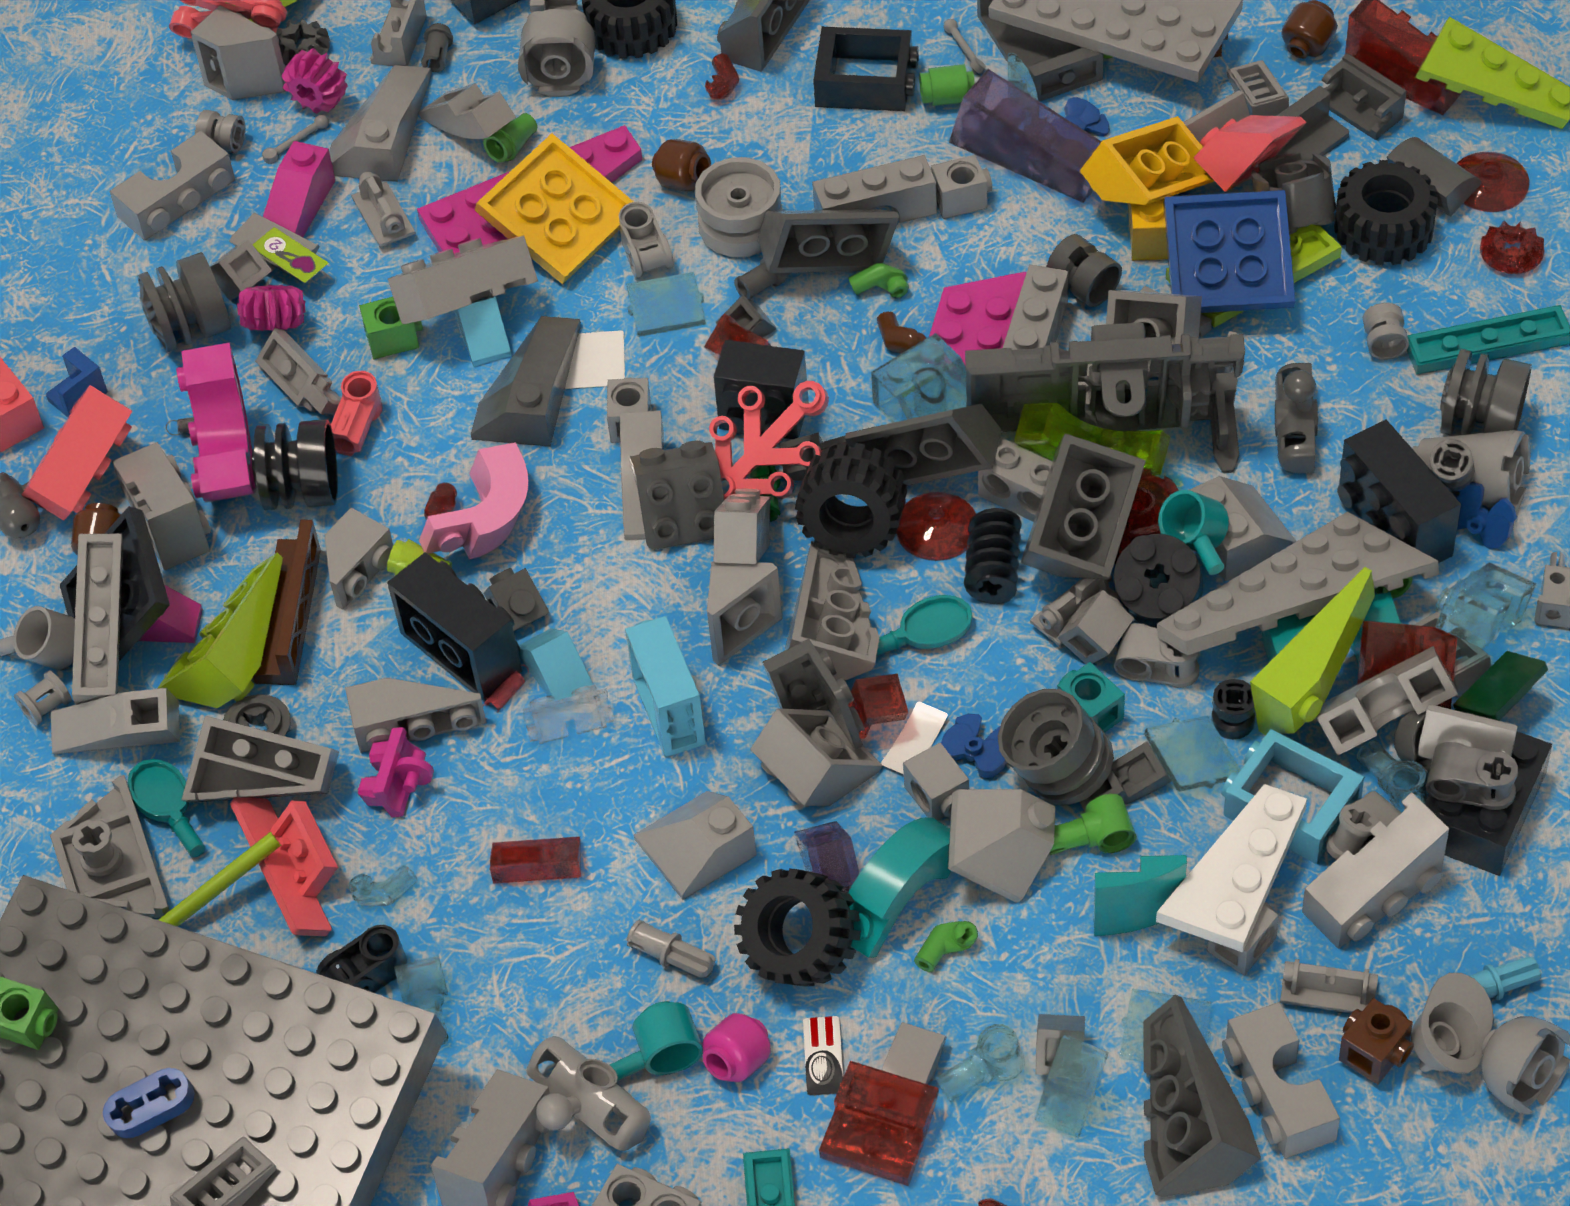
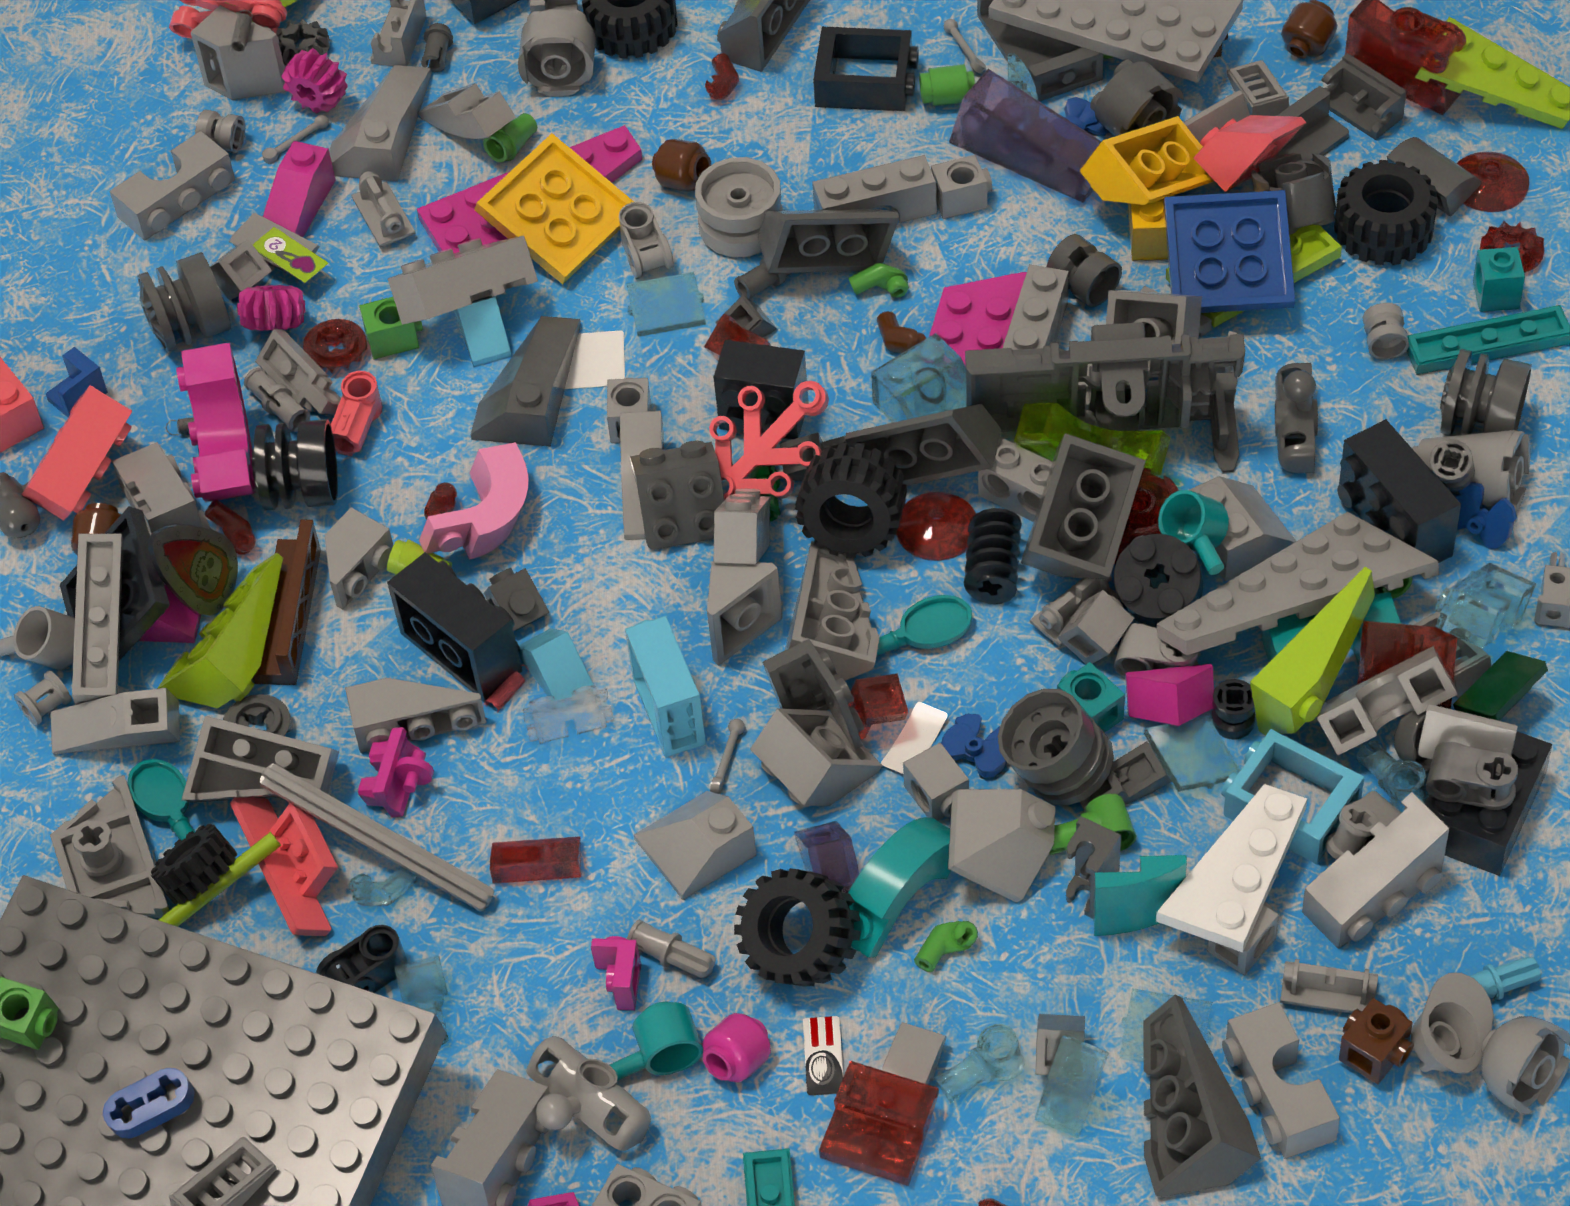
(193, 864): none -> black tyre
(195, 565): none -> shield
(233, 526): none -> clear red arm
(241, 32): none -> light grey piece
(276, 398): none -> light grey pin
(333, 333): none -> clear red gear
(377, 837): none -> light grey axle
(623, 968): none -> dark pink bracket
(736, 728): none -> light grey hinge
(1095, 851): none -> dark grey hinge
(1135, 98): none -> dark grey brick
(1170, 693): none -> dark pink slope
(1422, 39): none -> clear red piece
(1498, 279): none -> teal brick

